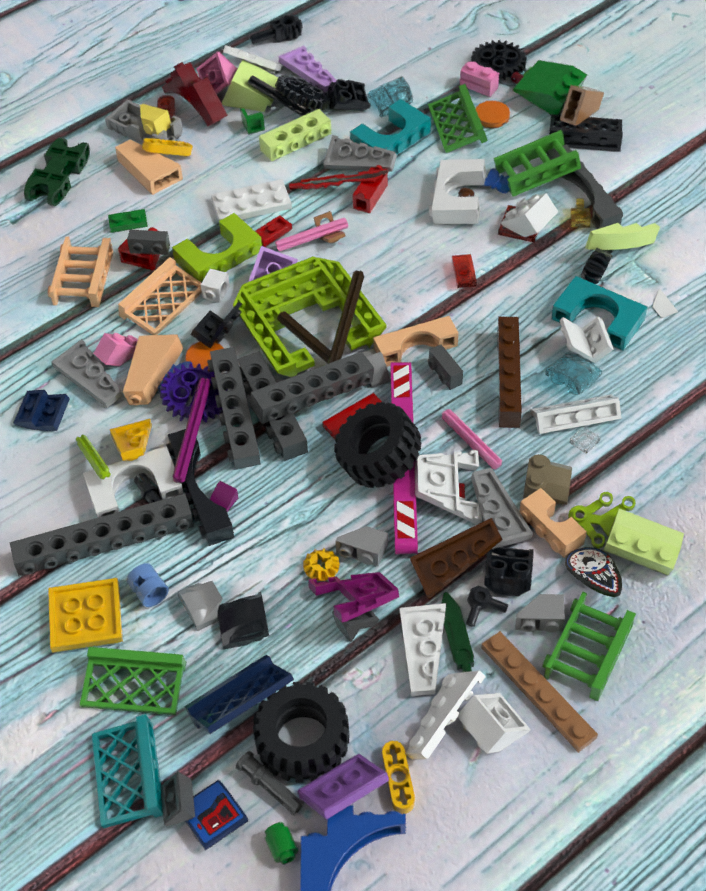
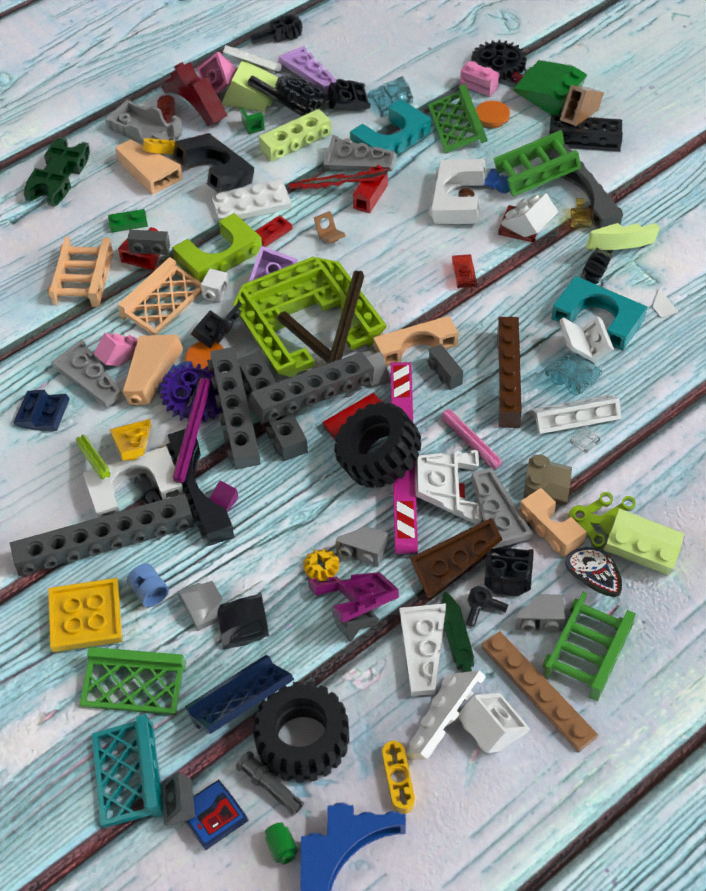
(154, 119): light yellow slope -> none
(232, 169): none -> black arch
(311, 234): bright pink axle -> none
(342, 786): medium lavender tile -> none

